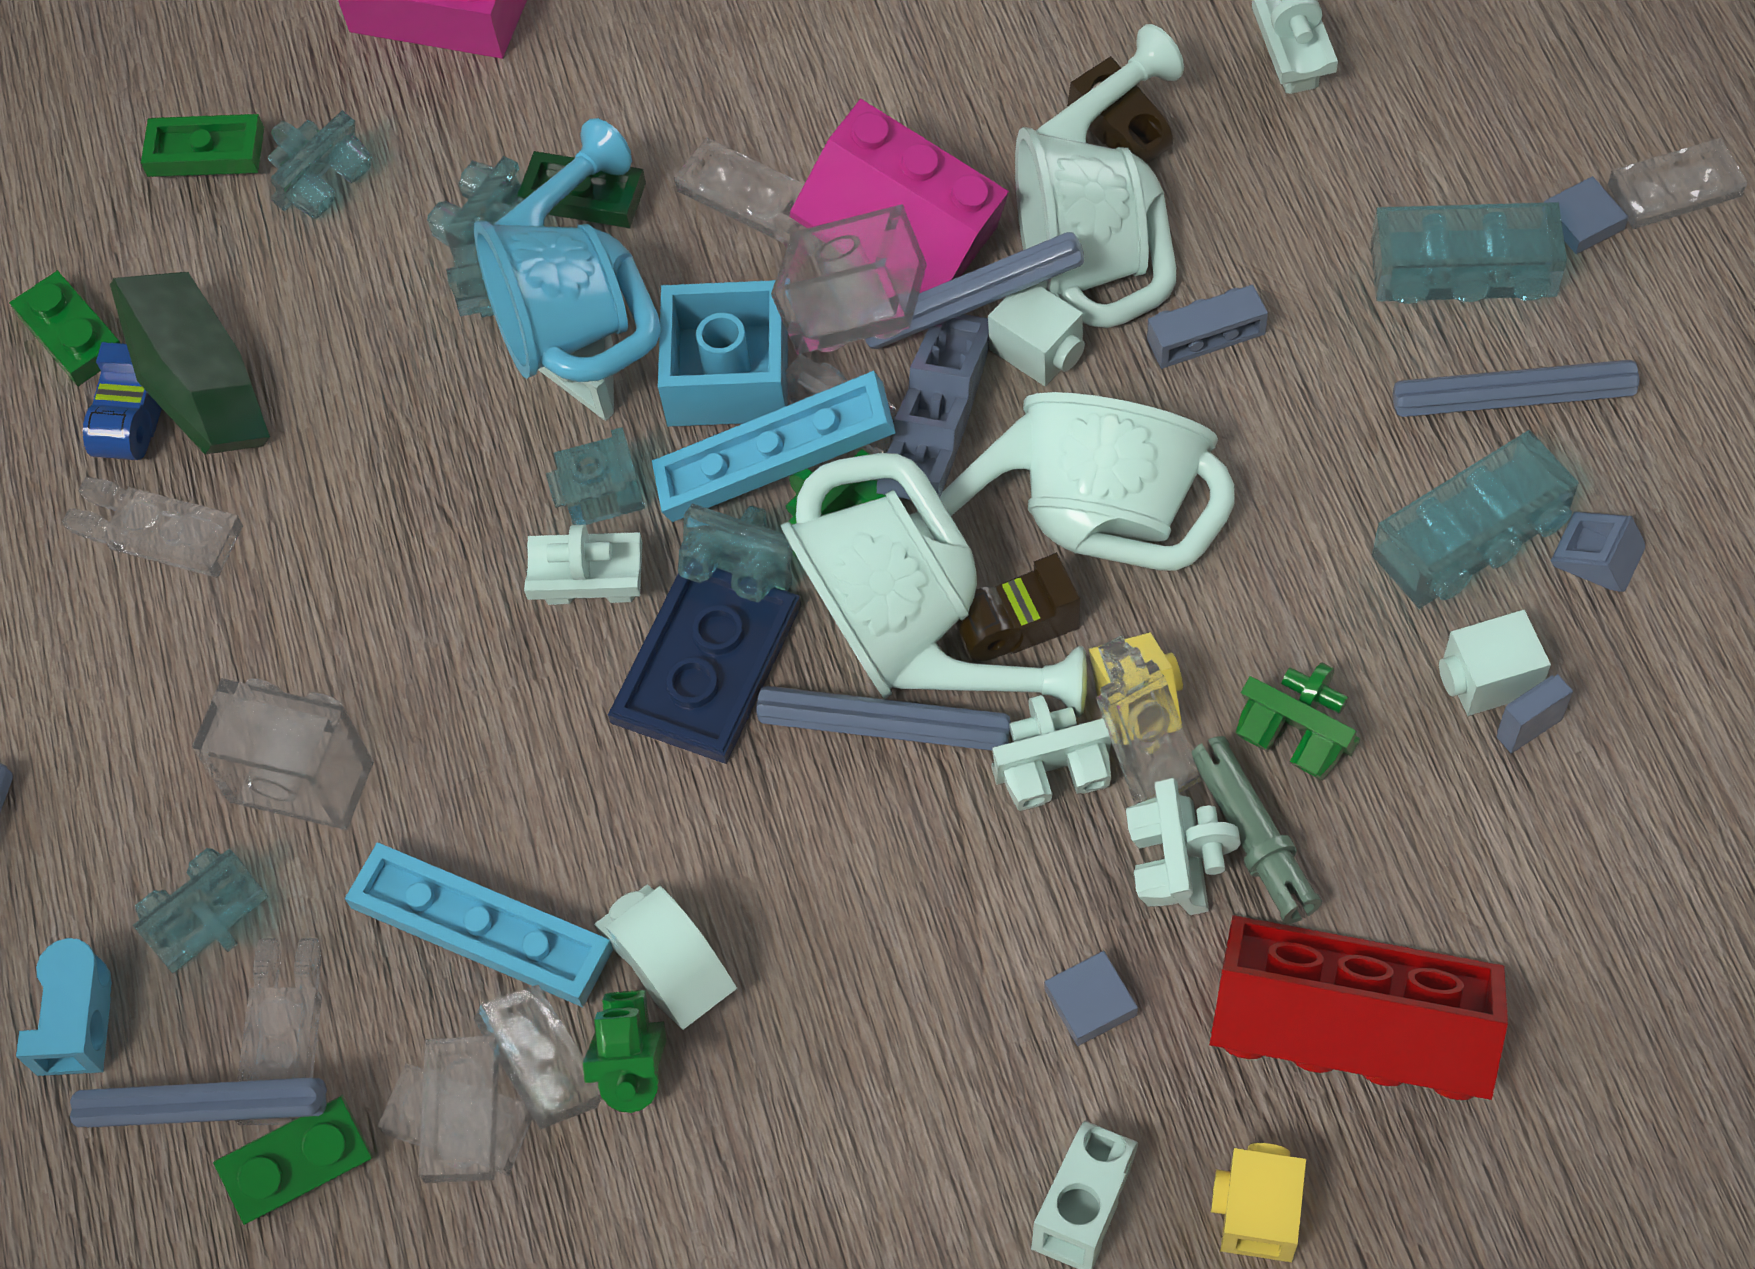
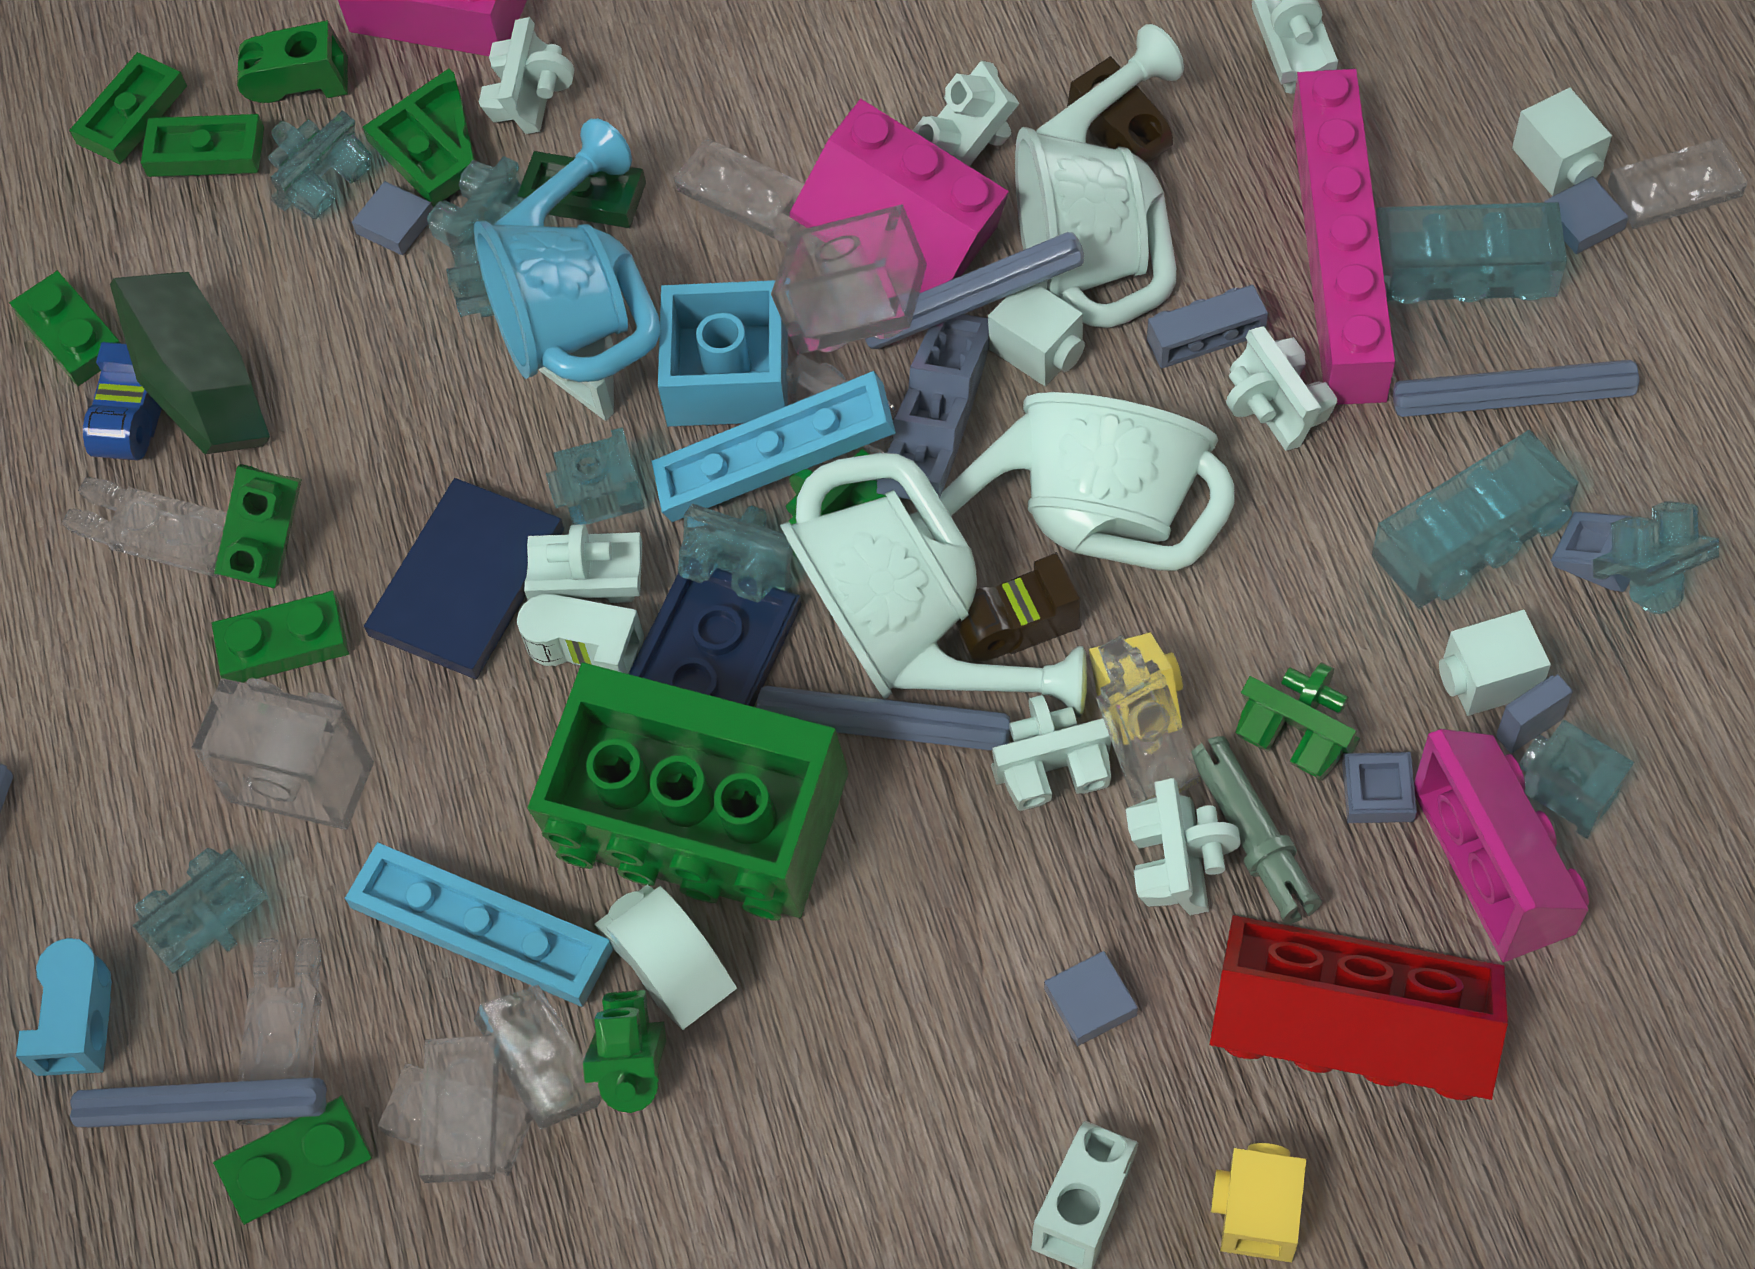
(121, 111): none -> green plate
(257, 526): none -> green hips
(280, 638): none -> green plate
(292, 62): none -> green leg
(392, 218): none -> sand blue tile
(426, 137): none -> green wing
(461, 579): none -> dark blue tile
(528, 77): none -> light aqua hips
(580, 631): none -> light aqua leg
(690, 791): none -> green brick
(973, 114): none -> light aqua hips
(1271, 388): none -> light aqua hips
(1342, 237): none -> dark pink brick
(1379, 787): none -> sand blue tile
(1498, 843): none -> dark pink slope
(1561, 141): none -> light aqua brick
(1574, 755): none -> clear light blue brick
(1657, 554): none -> clear light blue hips

